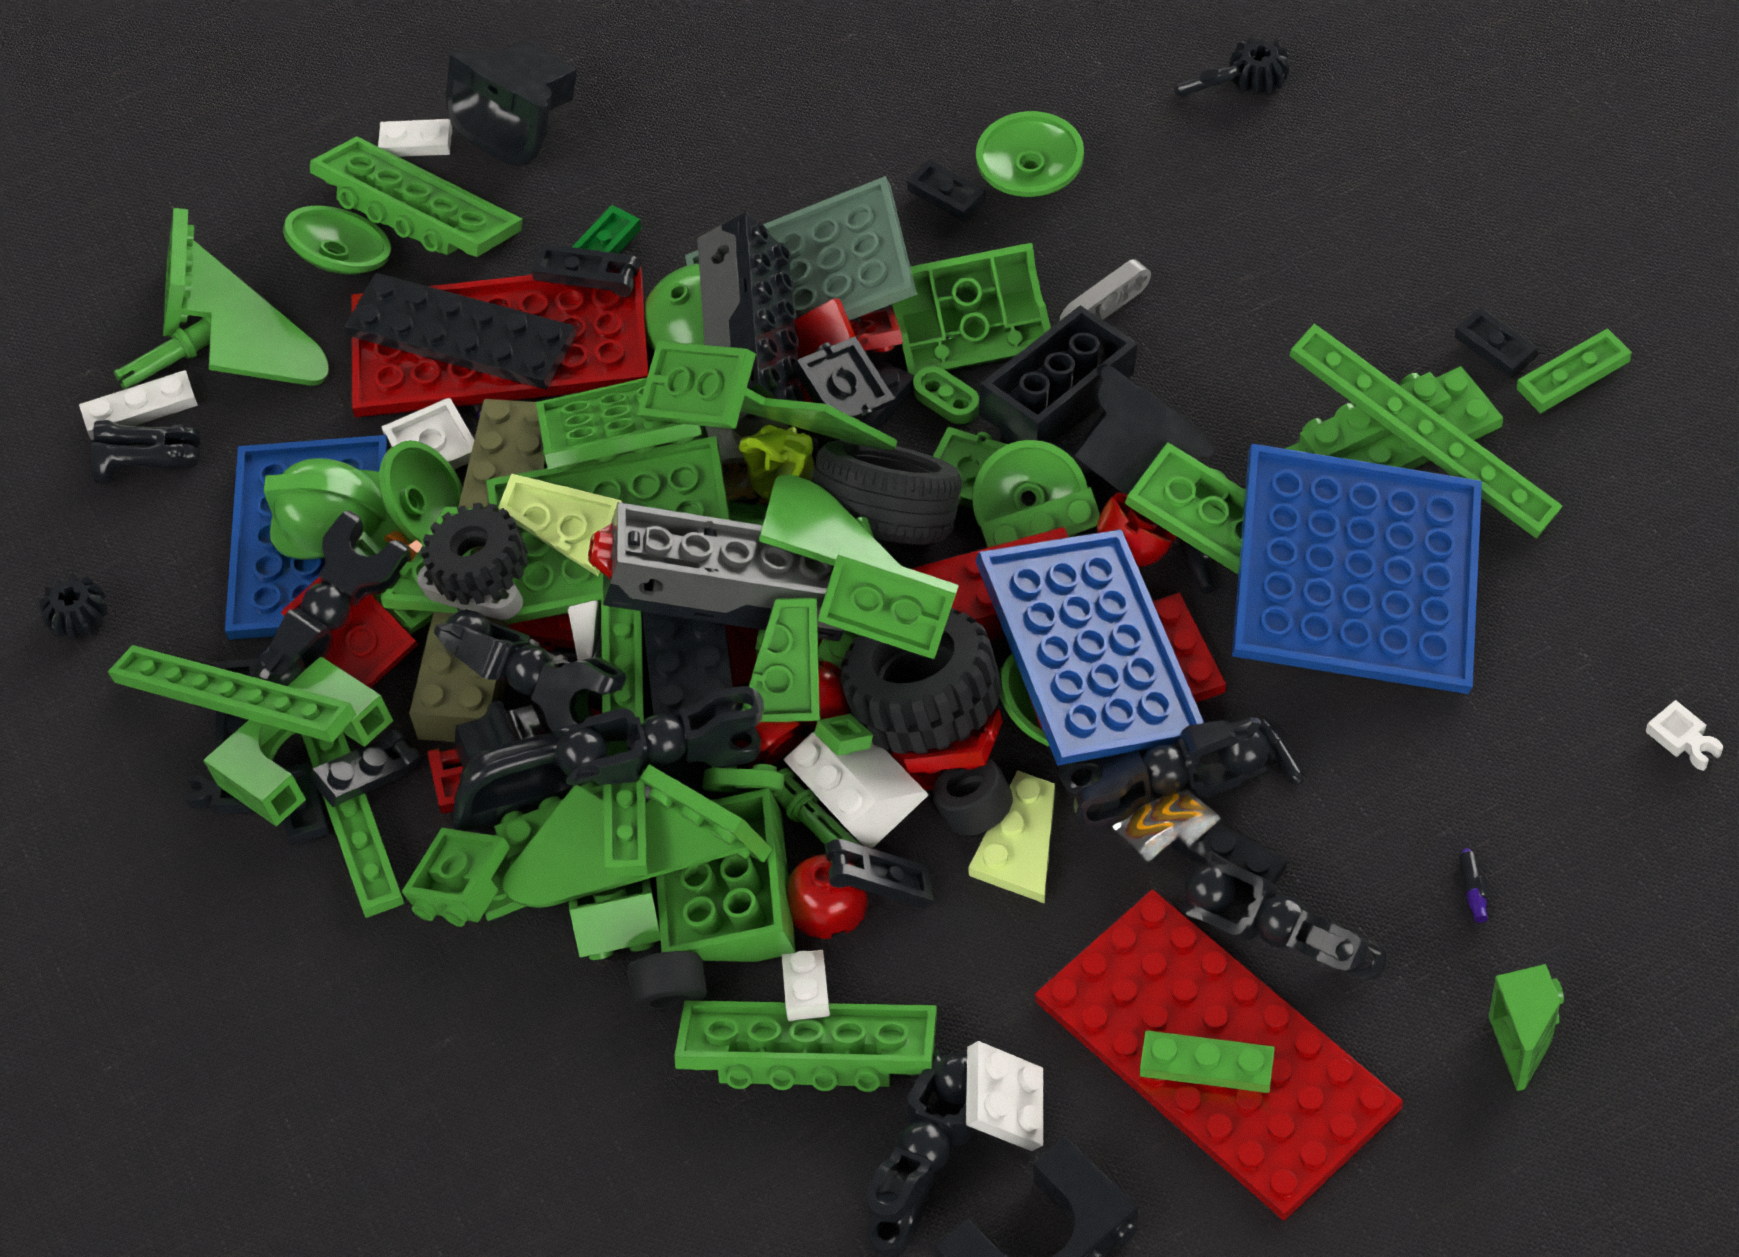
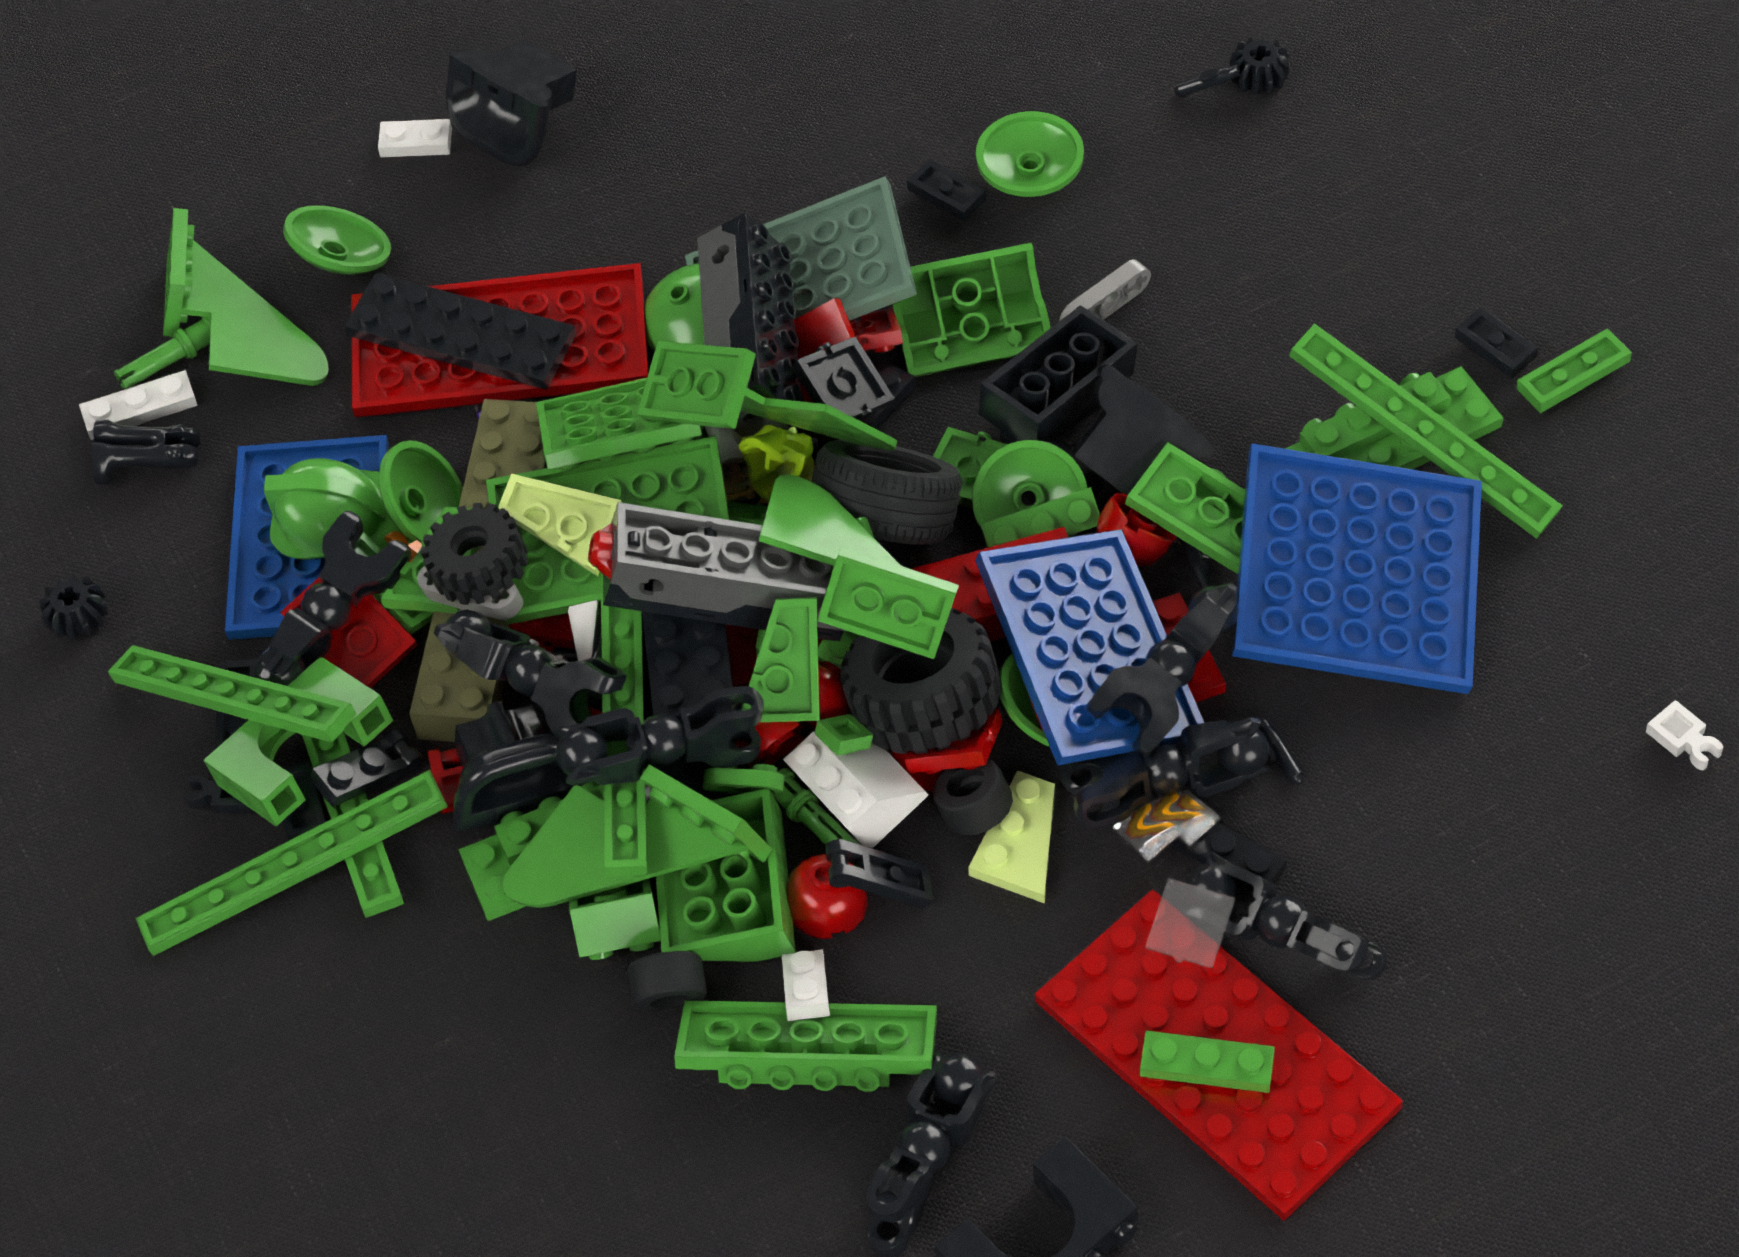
(291, 863): none -> bright green tile
(413, 200): bright green plate -> none
(439, 428): white plate -> none
(456, 876): bright green plate -> none
(586, 268): black plate -> none
(610, 231): green plate -> none
(949, 396): bright green plate -> none
(1004, 1096): white plate -> none
(1169, 665): none -> black piece
(1190, 923): none -> clear piece
(1476, 885): piece -> none
(1525, 1018): bright green slope -> none

